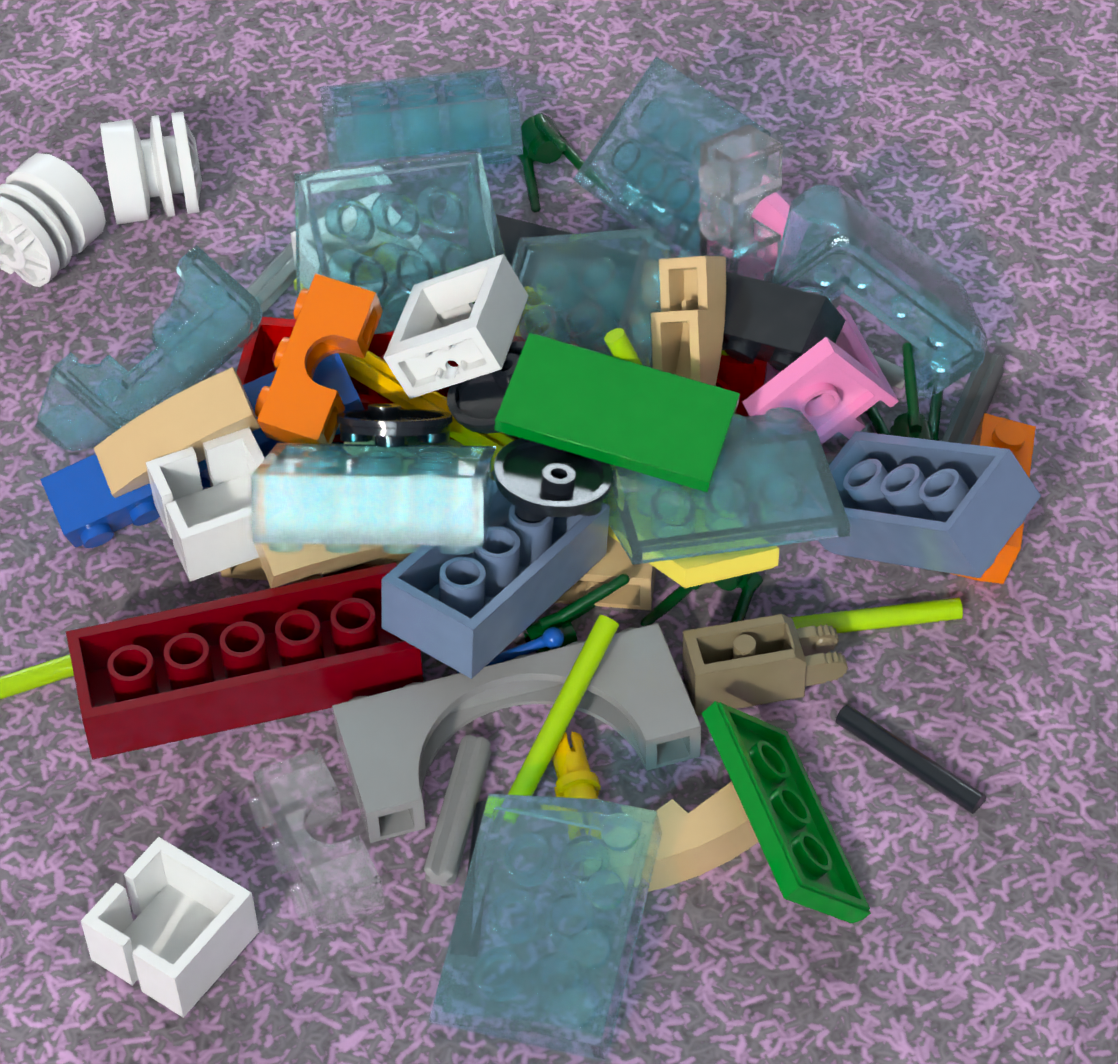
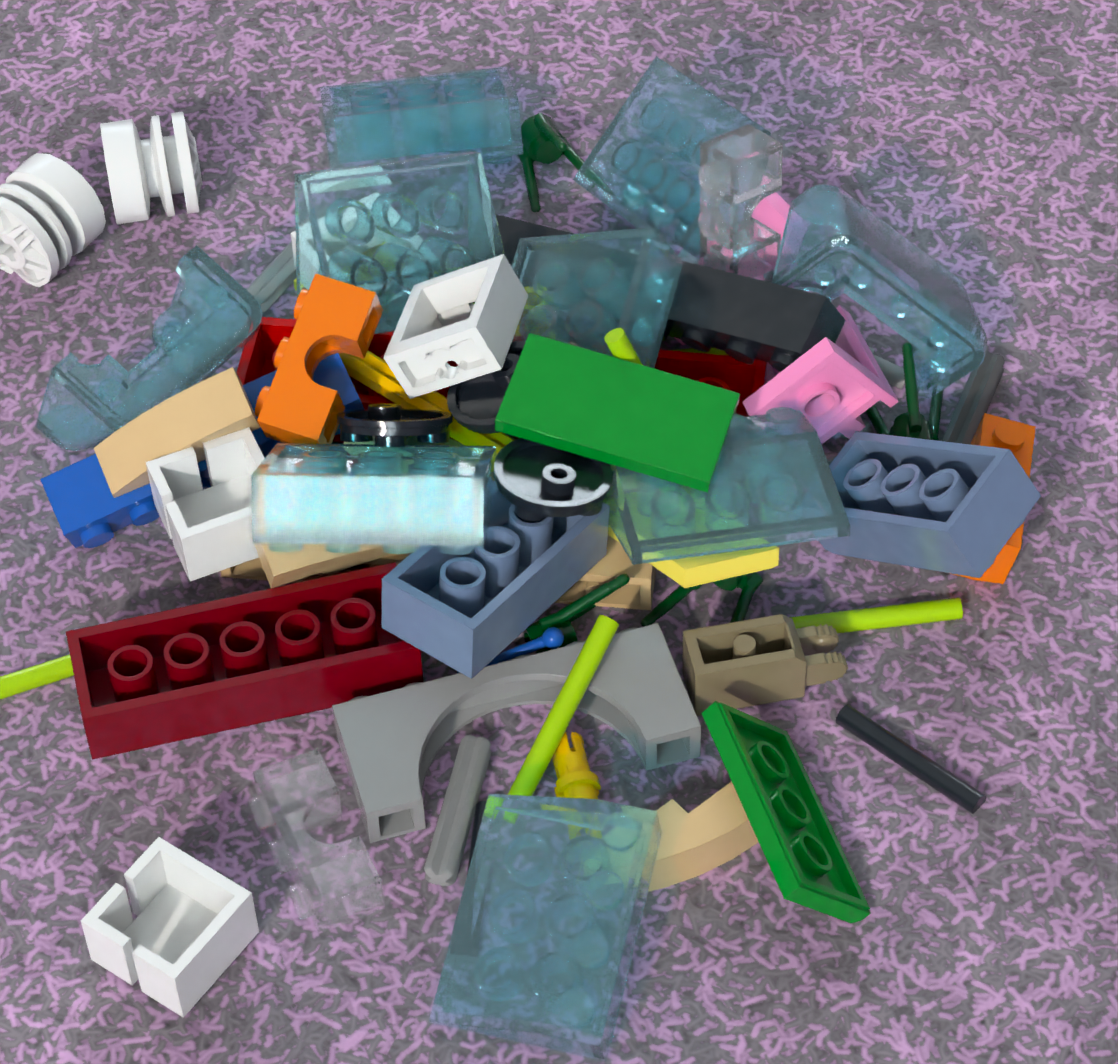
(692, 317): tan slope -> none

